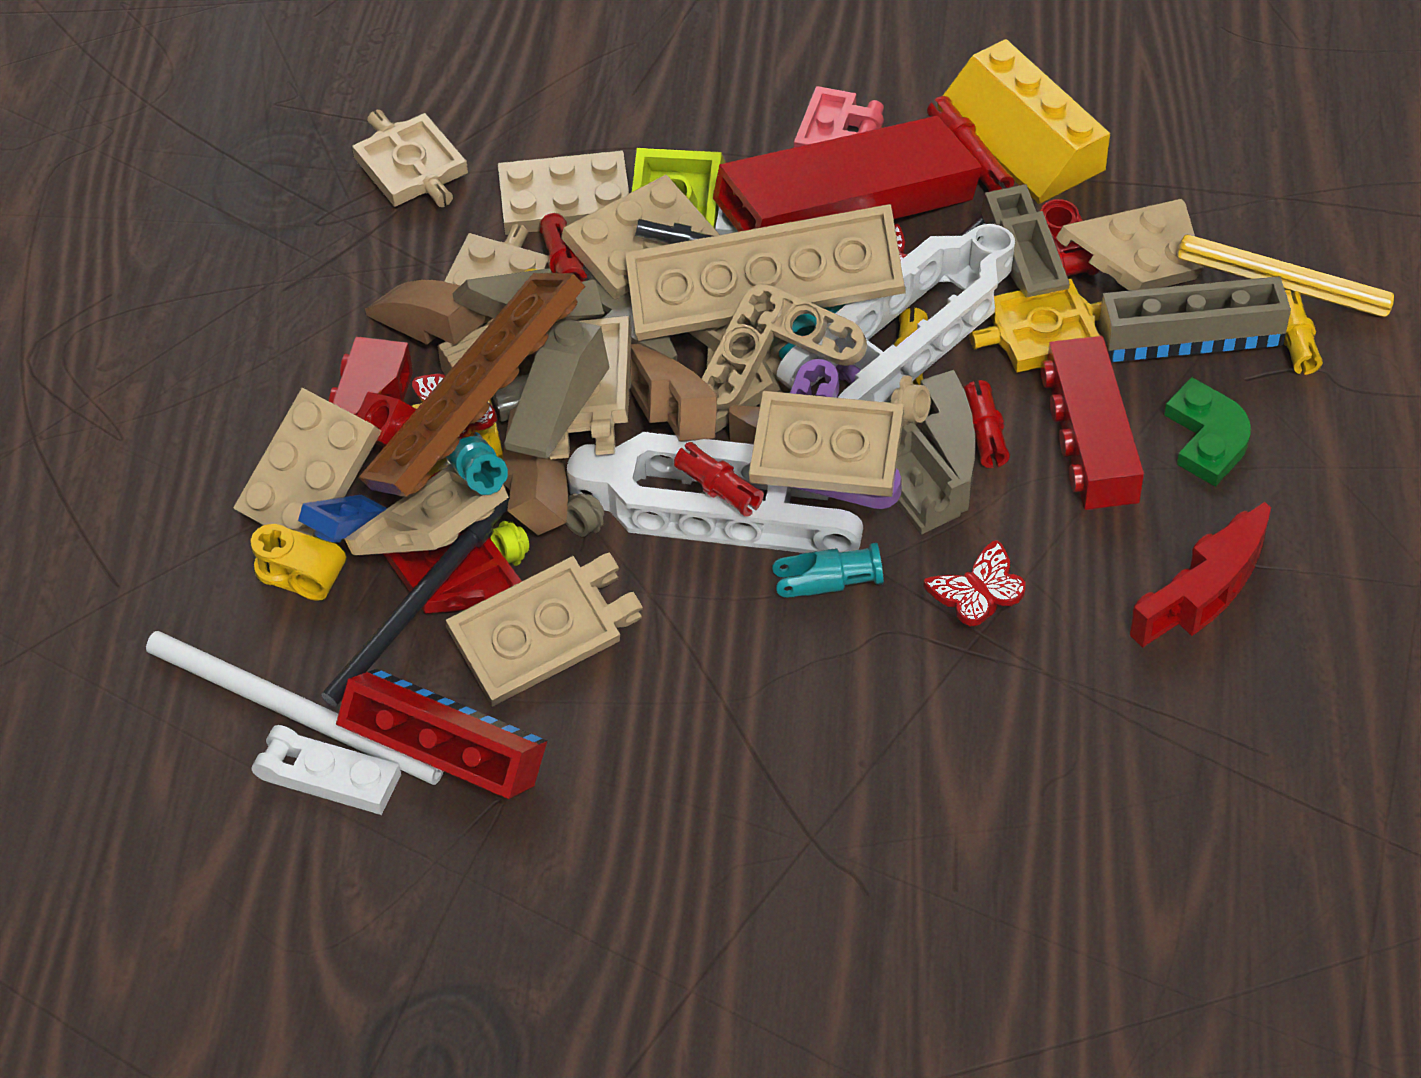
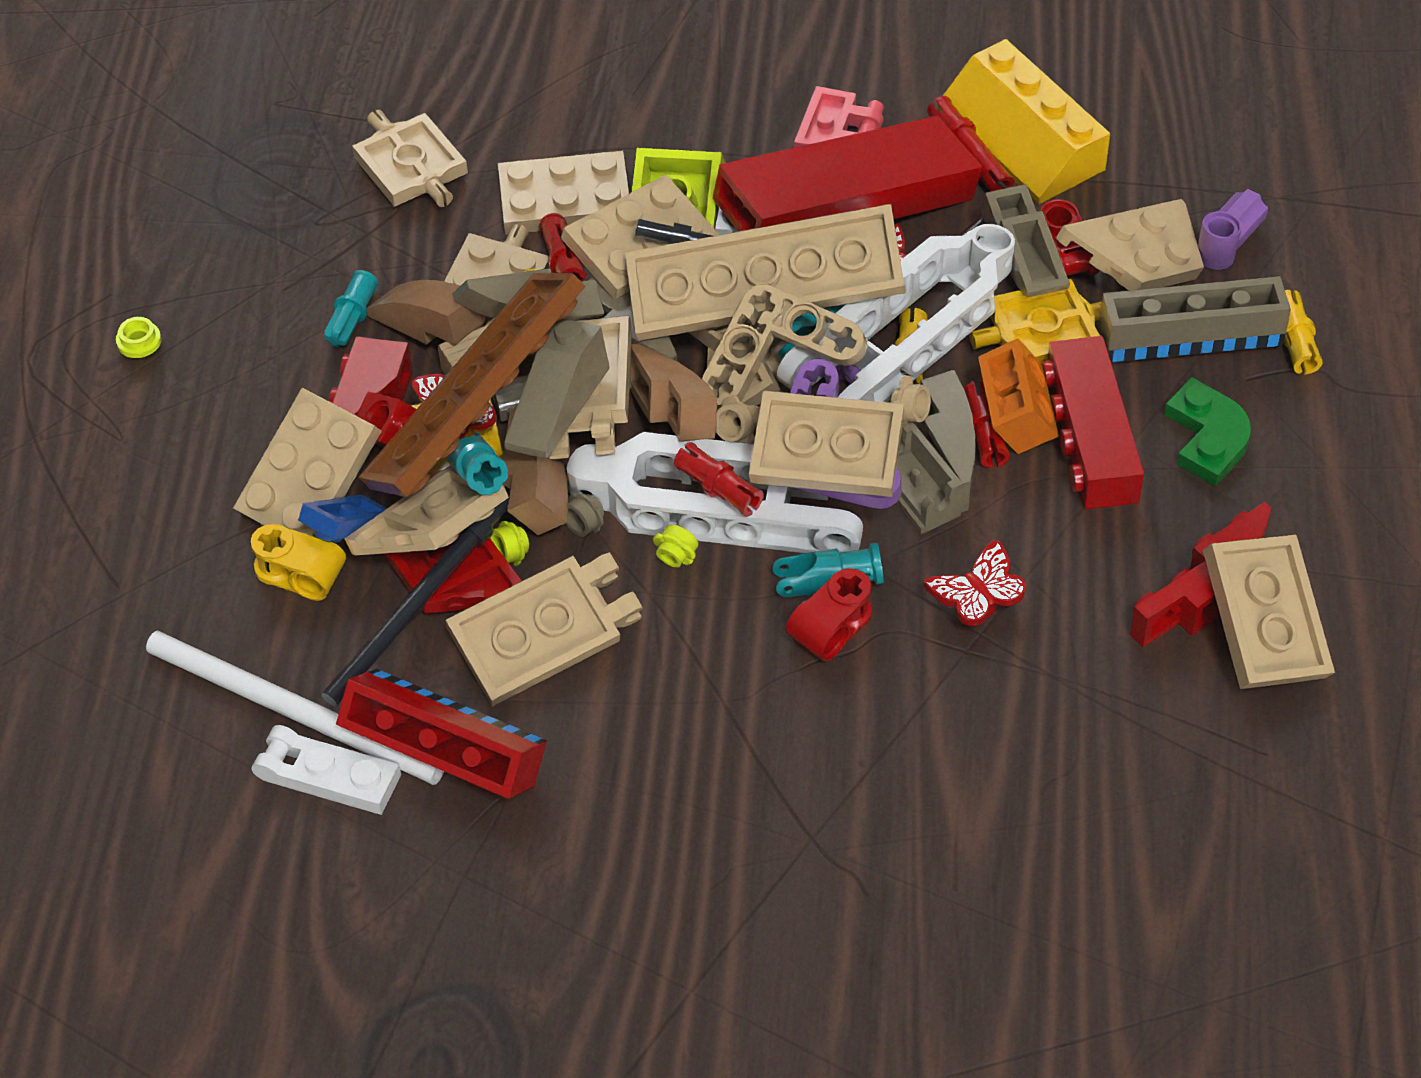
(138, 337): none -> neon yellow plate
(350, 308): none -> teal axle
(675, 546): none -> neon yellow plate
(726, 420): none -> tan plate
(832, 614): none -> red piece
(1018, 396): none -> orange brick
(1229, 228): none -> medium lavender piece
(1268, 611): none -> tan plate
(1293, 277): yellow axle -> none

